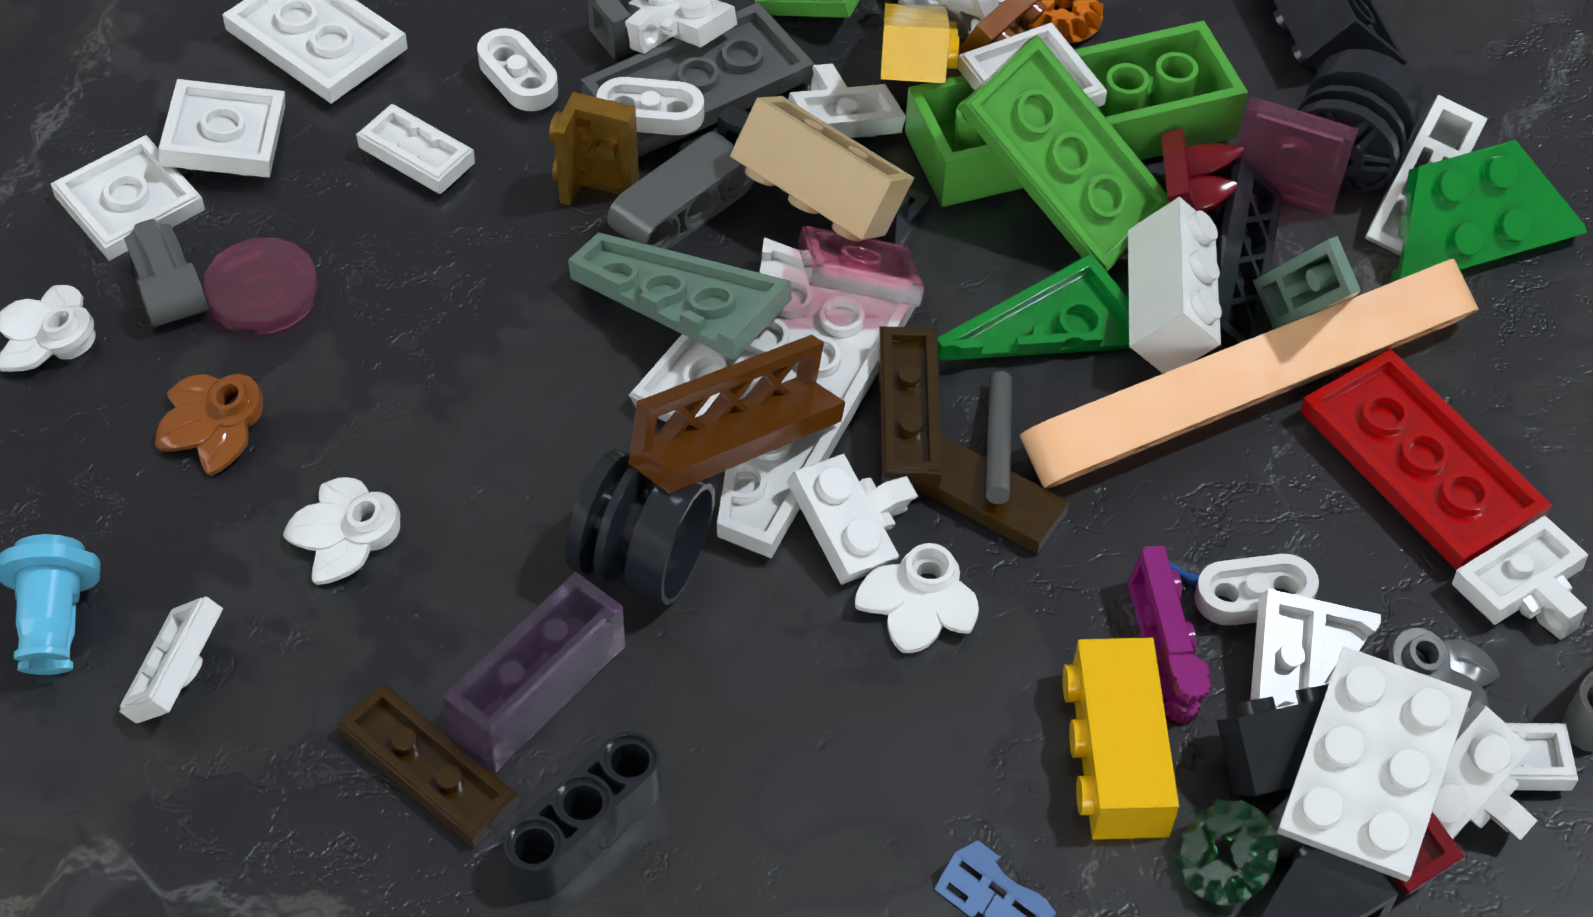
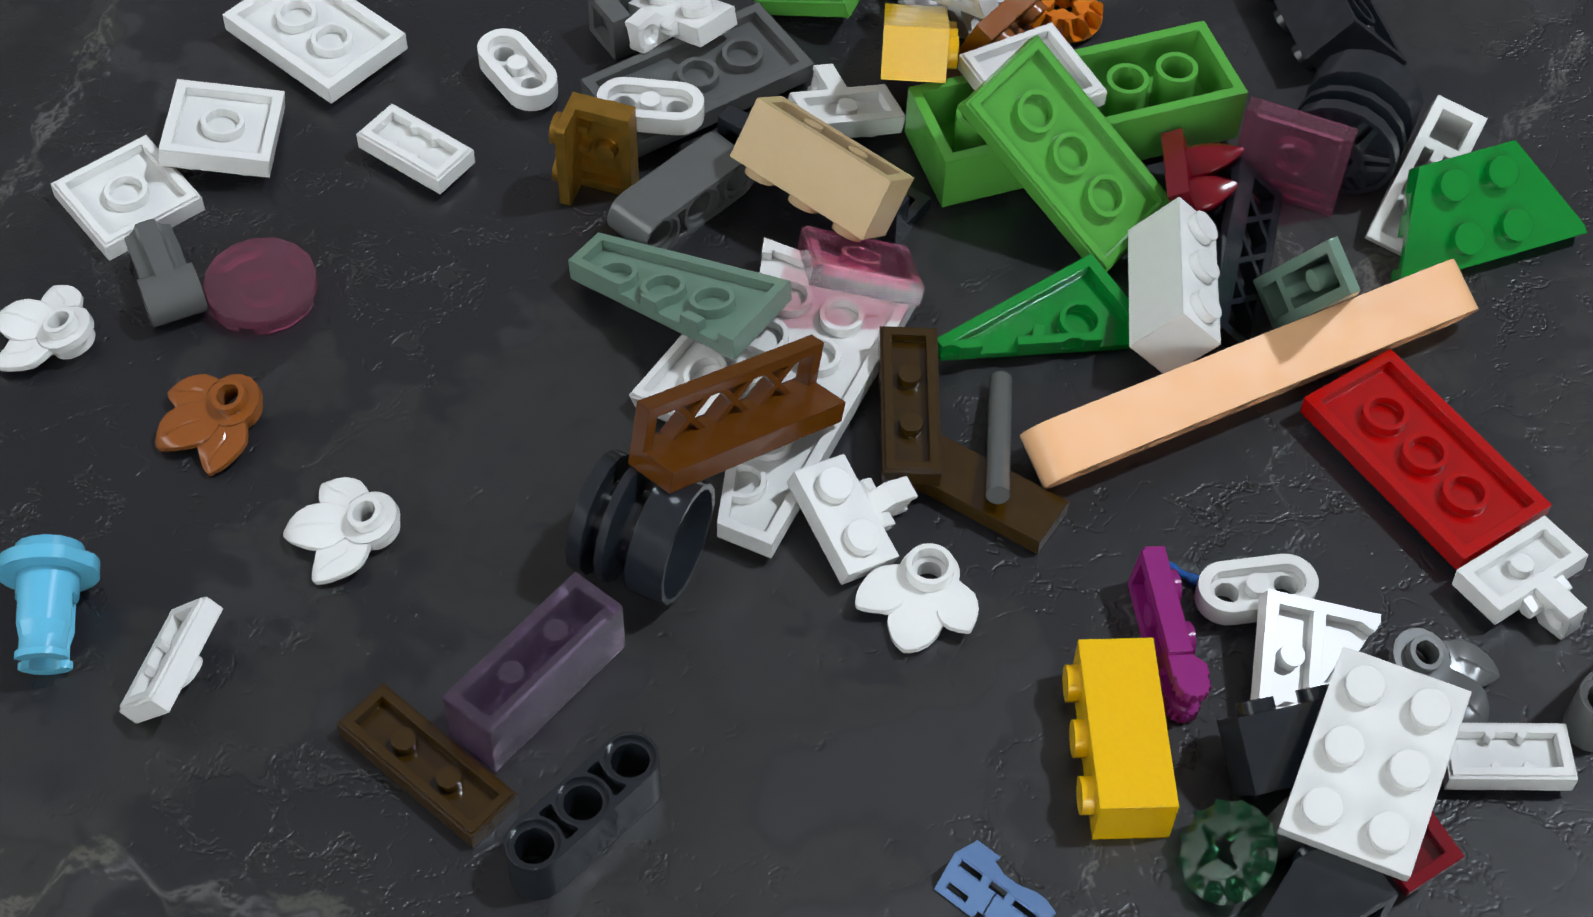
(1478, 776): white hinge -> none

